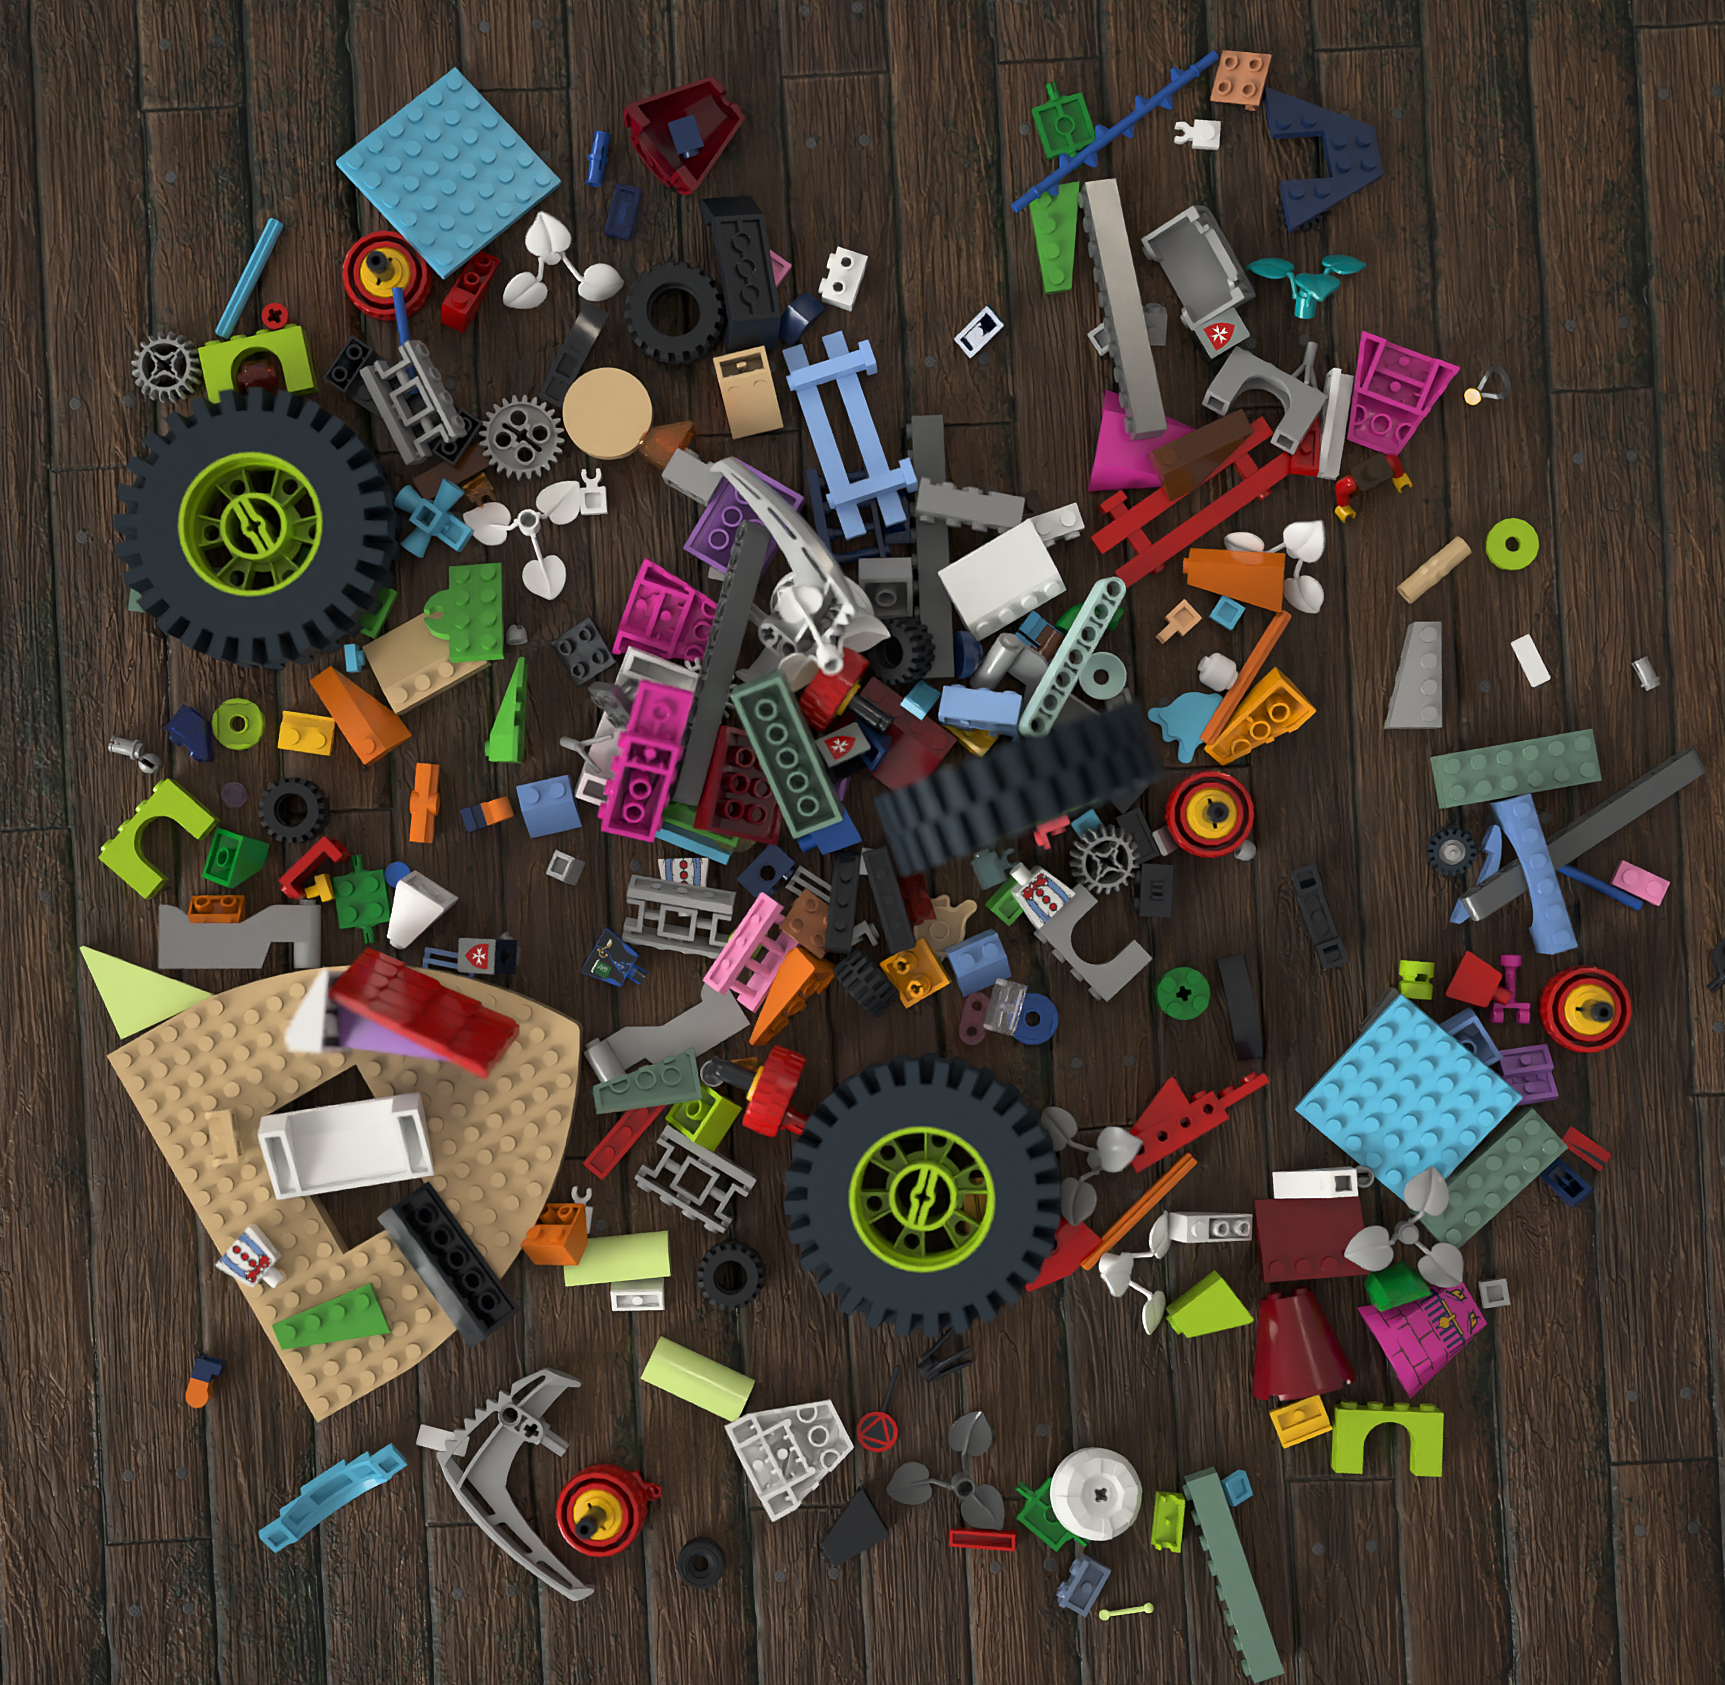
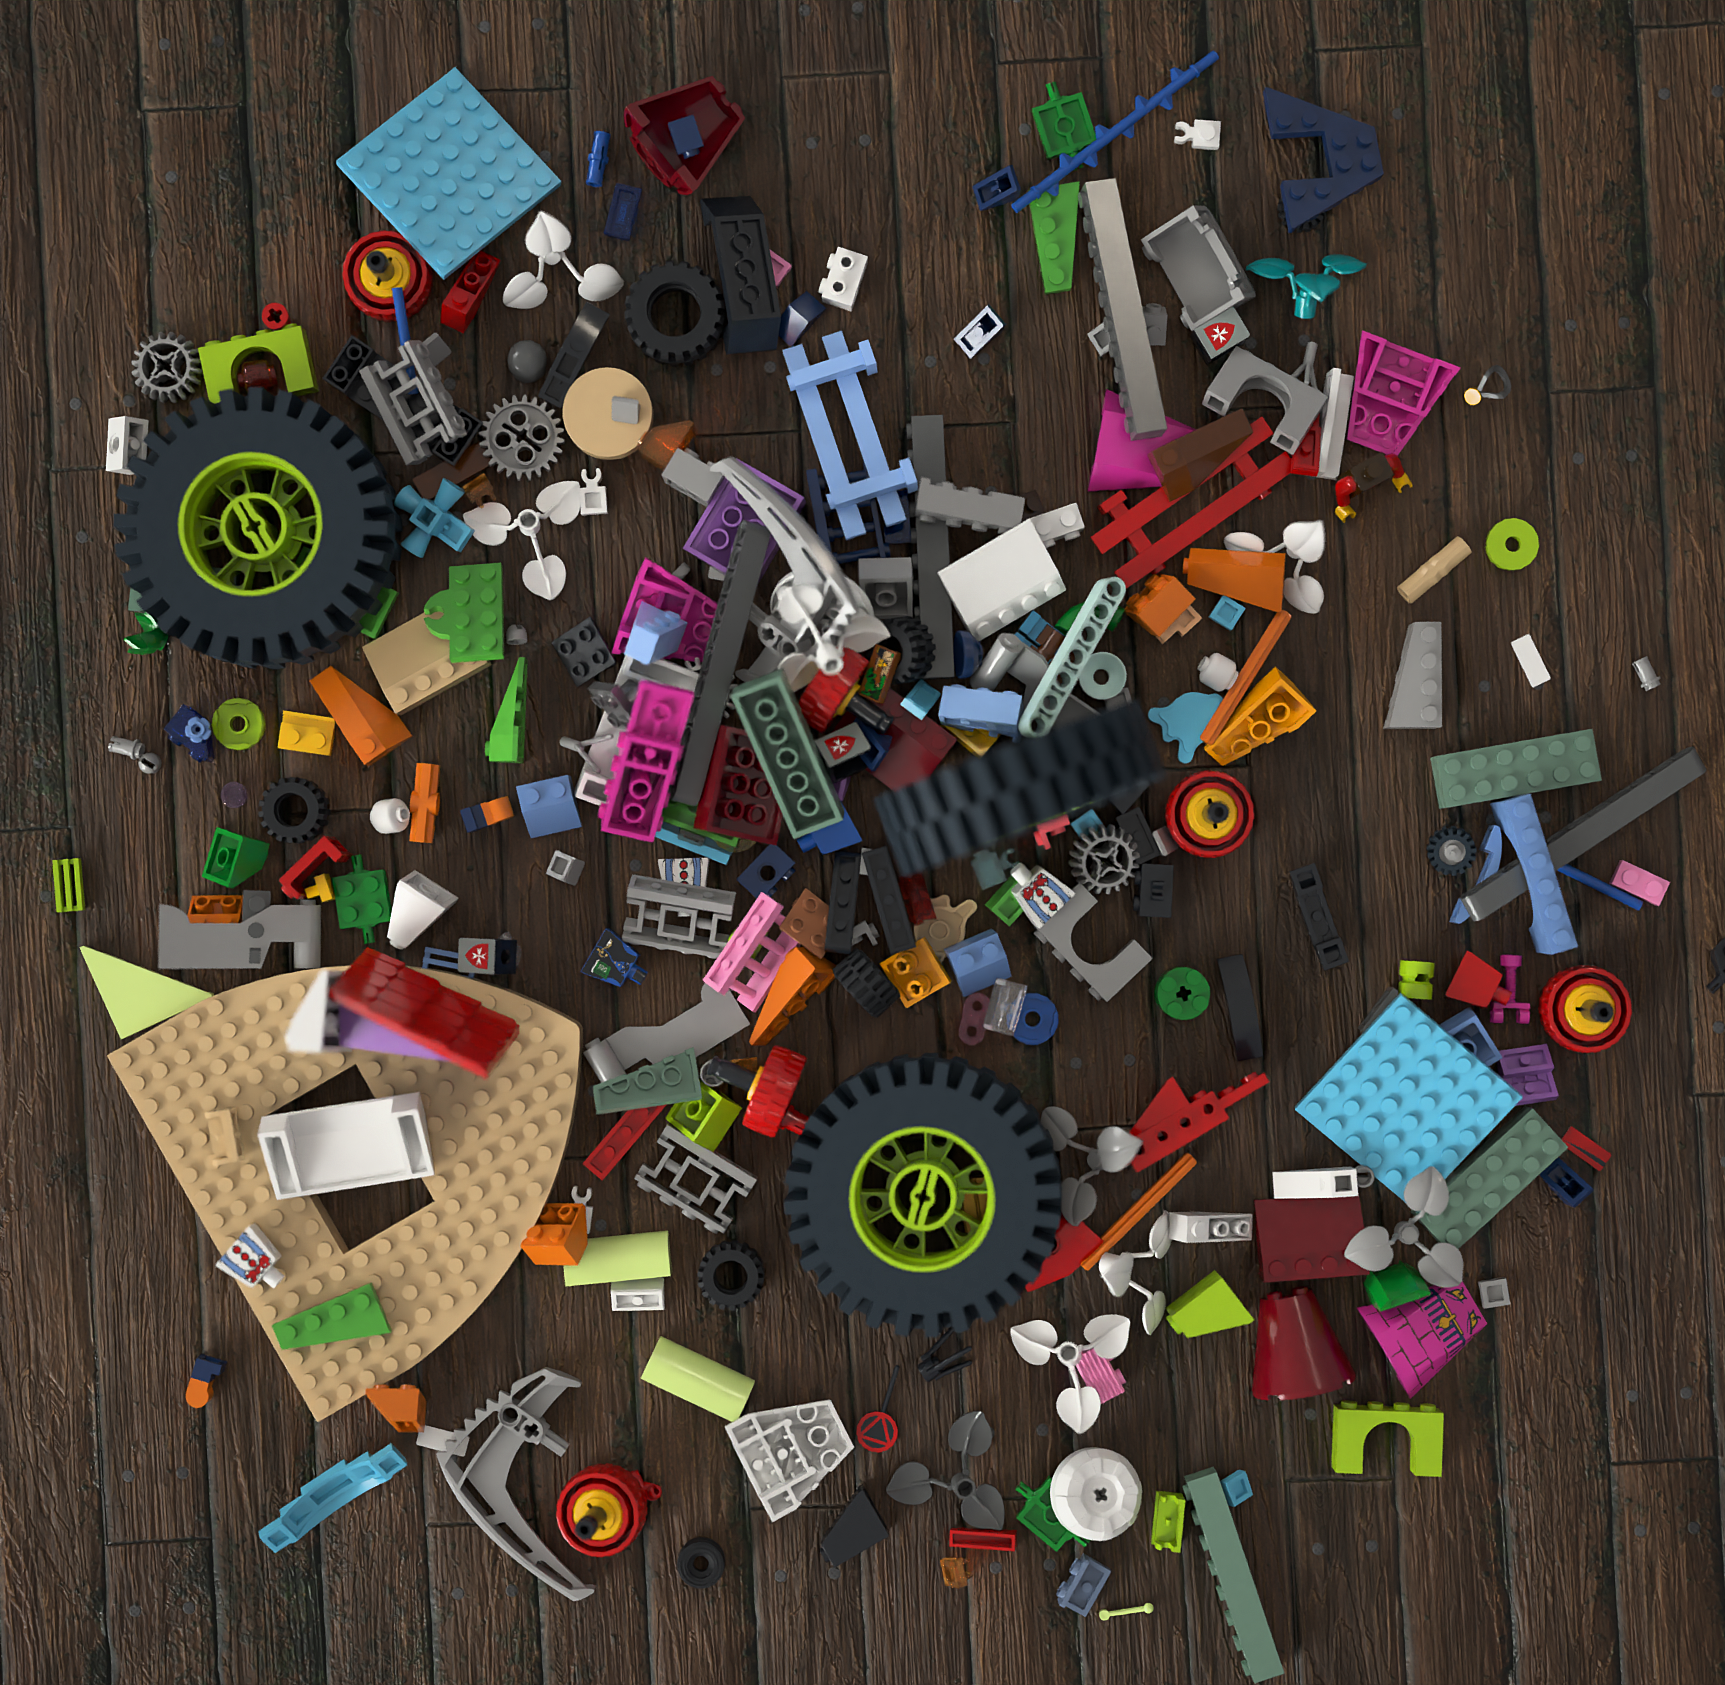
(58, 885): none -> lime tile
(125, 440): none -> white brick
(125, 852): lime arch -> none
(148, 641): none -> green piece
(203, 734): none -> medium blue plate
(249, 278): medium azure axle -> none
(253, 903): none -> dark grey hinge
(354, 658): medium azure plate -> none
(390, 816): none -> white head
(395, 872): blue tile -> none
(401, 1407): none -> orange slope
(437, 349): none -> light grey slope
(449, 1264): black slope -> none
(527, 361): none -> dark grey hair
(625, 410): none -> light grey slope
(654, 634): none -> light blue wedge
(681, 571): none -> light grey tile
(691, 837): none -> clear smoke tile
(748, 392): tan slope -> none
(795, 878): light grey tile -> none
(879, 673): none -> tile
(954, 1571): none -> clear orange tile
(997, 189): none -> dark blue slope
(1100, 1375): none -> bright pink brick
(1108, 1337): none -> white plant
(1159, 603): none -> orange slope
(1241, 78): nougat hinge -> none
(1245, 851): light grey hinge -> none
(1300, 1420): yellow plate -> none

